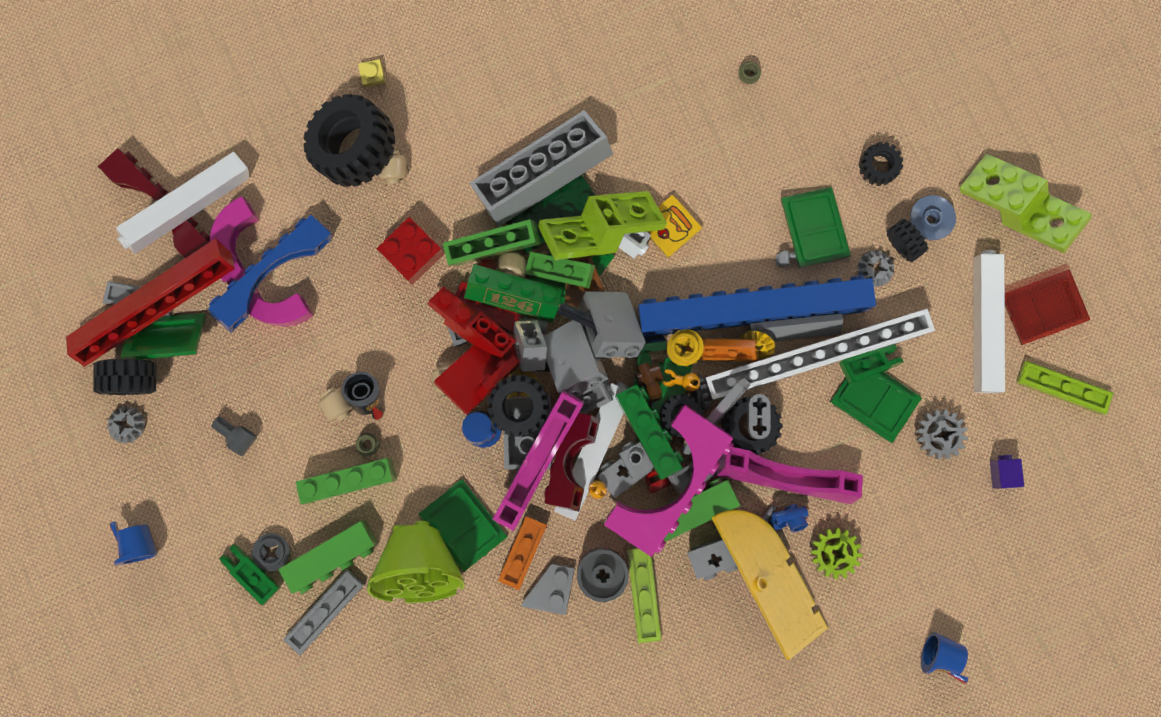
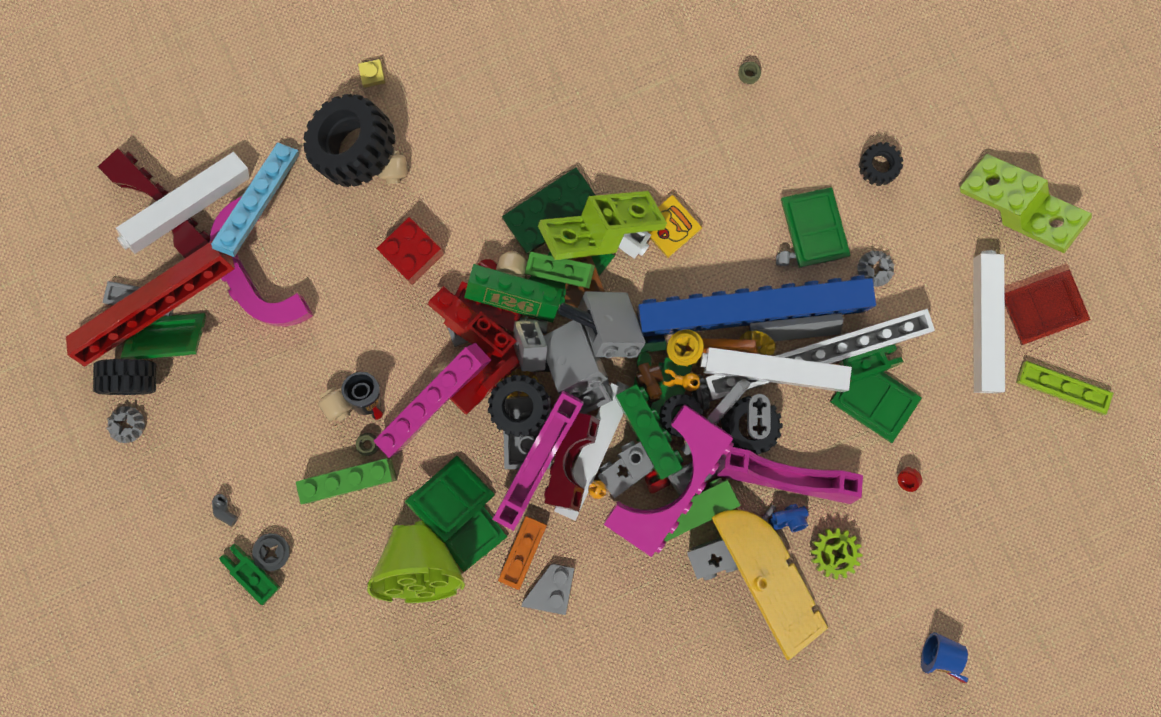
(133, 543): blue hat -> none
(221, 510): none -> dark grey arm
(233, 306): blue arch -> none
(237, 438): dark grey axle -> none
(255, 200): none -> medium azure plate
(324, 612): light grey tile -> none
(328, 557): bright green brick -> none
(431, 399): none -> dark pink arch
(450, 498): none -> green piece
(480, 430): blue hat -> none
(492, 243): bright green brick -> none
(541, 168): light grey brick -> none
(604, 588): dark grey wheel -> none
(643, 596): lime tile -> none
(776, 369): none -> white brick
(907, 240): black tyre -> none
(909, 479): none -> red tile
(938, 425): light grey gear -> none
(941, 212): sand blue dish -> none
(1006, 472): dark purple brick -> none

